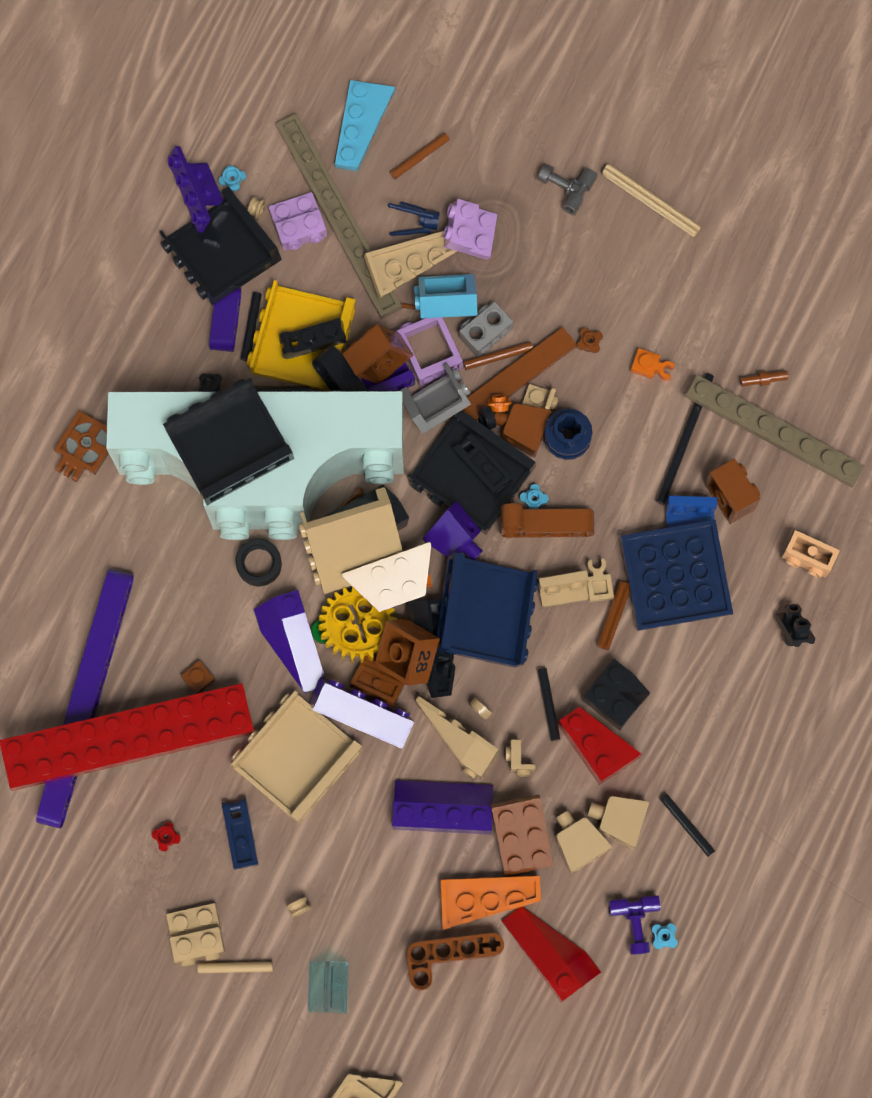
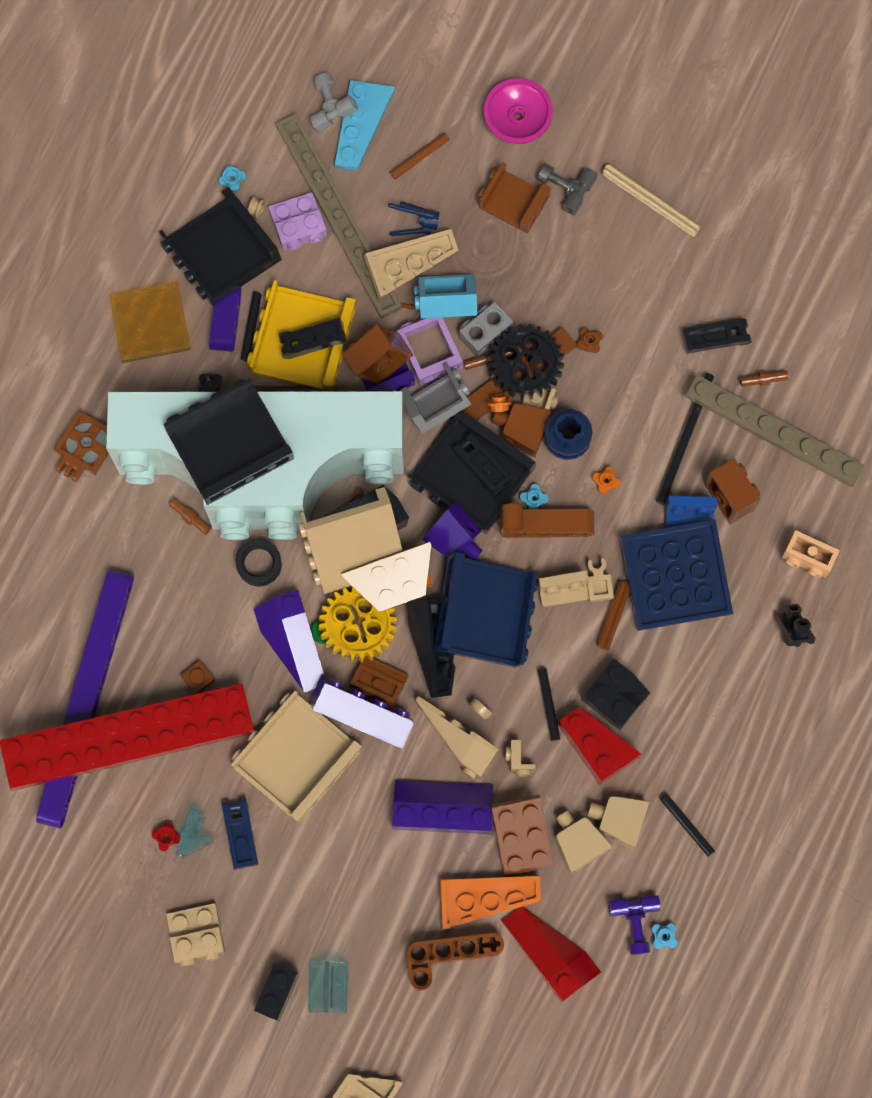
(150, 322): none -> clear yellow plate
(189, 840): none -> clear light blue slope
(190, 516): none -> dark orange bar
(196, 187): dark purple bracket -> none
(235, 967): tan bar -> none
(276, 992): none -> black brick
(298, 907): tan bush -> none
(331, 107): none -> light grey bar
(336, 372): black beam -> none
(406, 651): dark orange brick -> none
(469, 229): lavender plate -> none
(487, 417): black tile -> none
(506, 369): none -> black gear
(513, 199): none -> dark orange panel
(518, 98): none -> dark pink dish
(604, 486): none -> orange plate
(648, 364): orange plate -> none
(716, 336): none -> black plate

